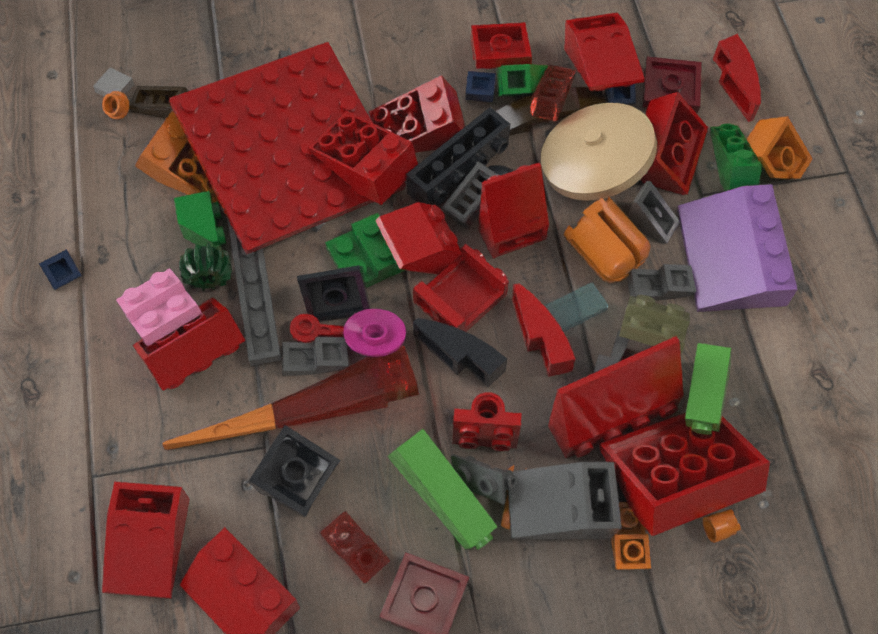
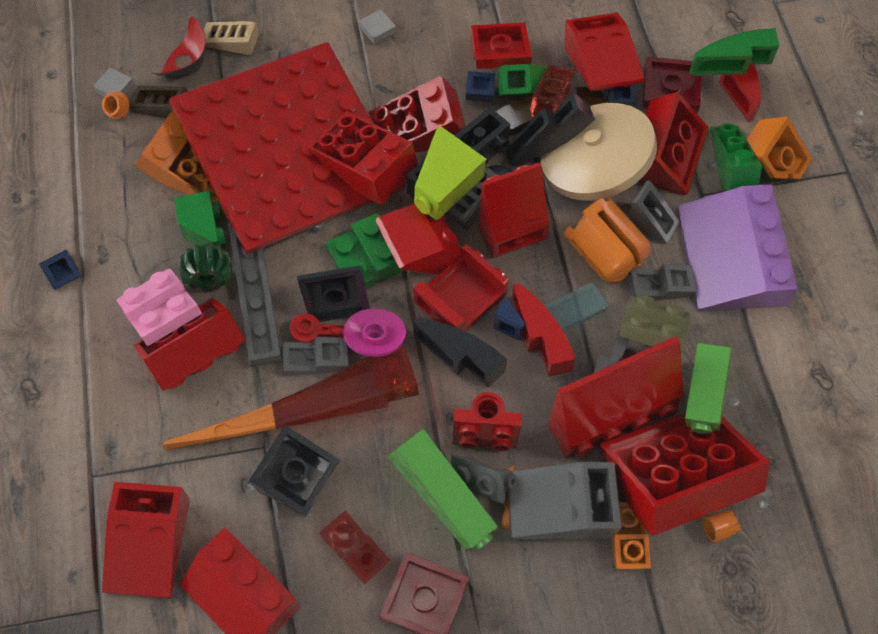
(192, 46): none -> red piece
(244, 38): none -> tan slope
(377, 26): none -> light grey tile
(447, 174): none -> lime slope
(508, 320): none -> dark blue slope
(550, 130): none -> black slope
(736, 53): none -> green slope

